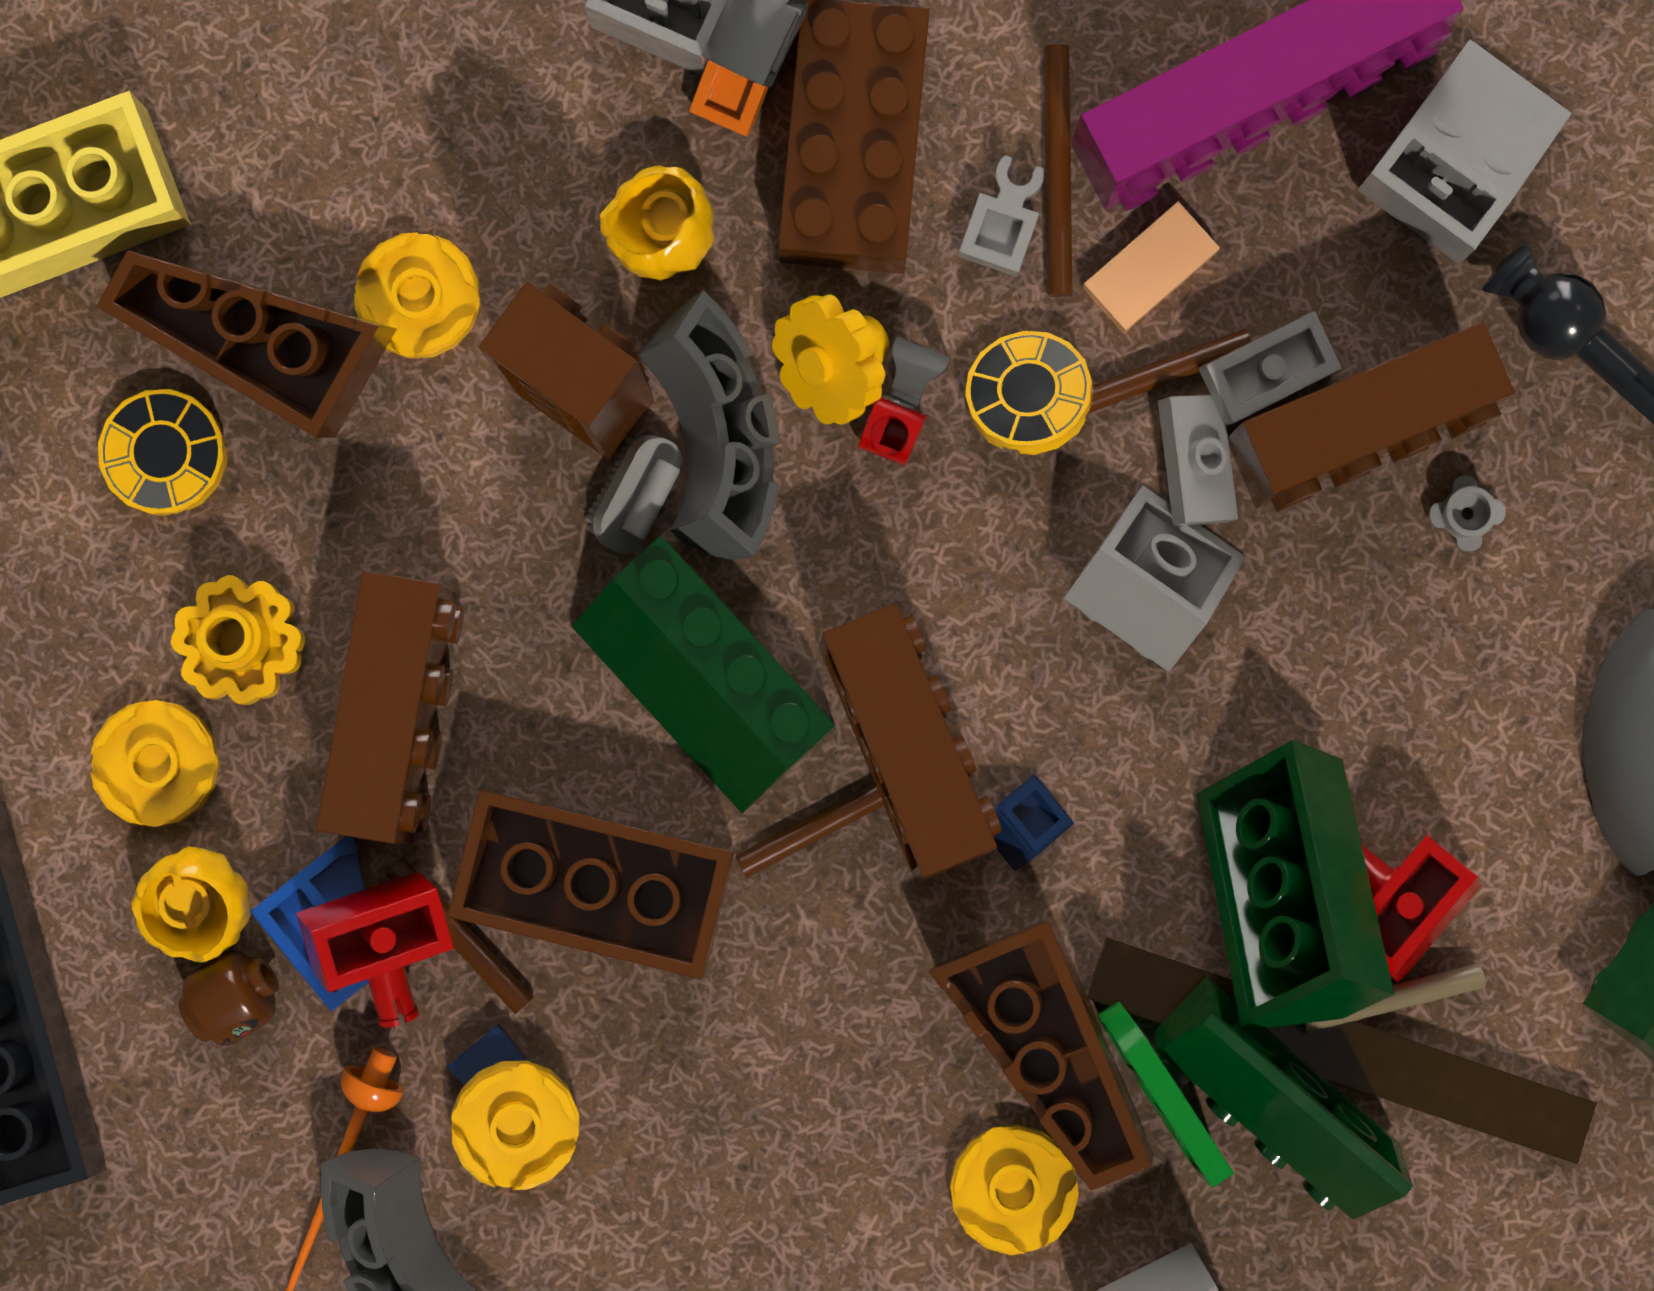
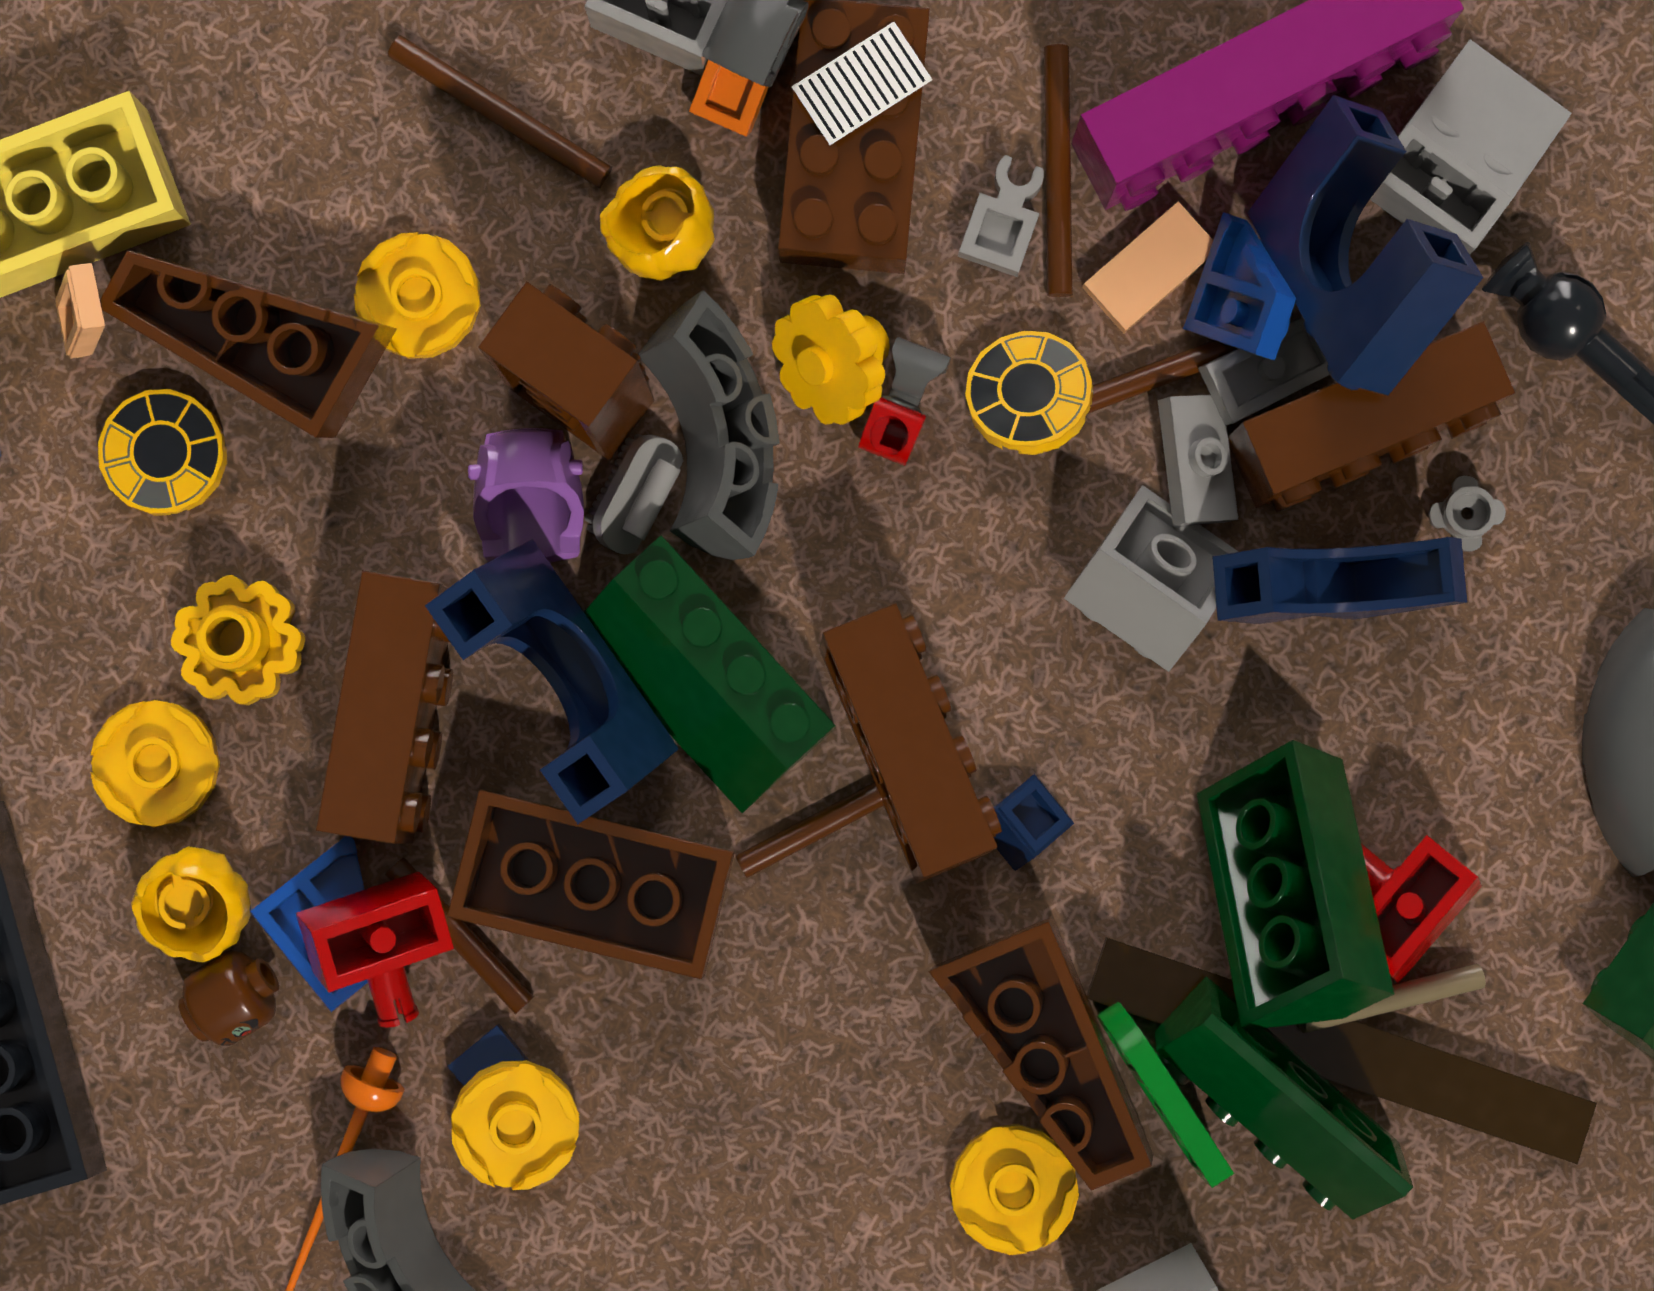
(79, 311): none -> light nougat tile
(499, 111): none -> reddish brown bar
(528, 491): none -> medium lavender helmet
(529, 608): none -> dark blue arch
(862, 83): none -> white sticker
(1241, 293): none -> blue wing
(1306, 224): none -> dark blue arch
(1338, 582): none -> dark blue arch

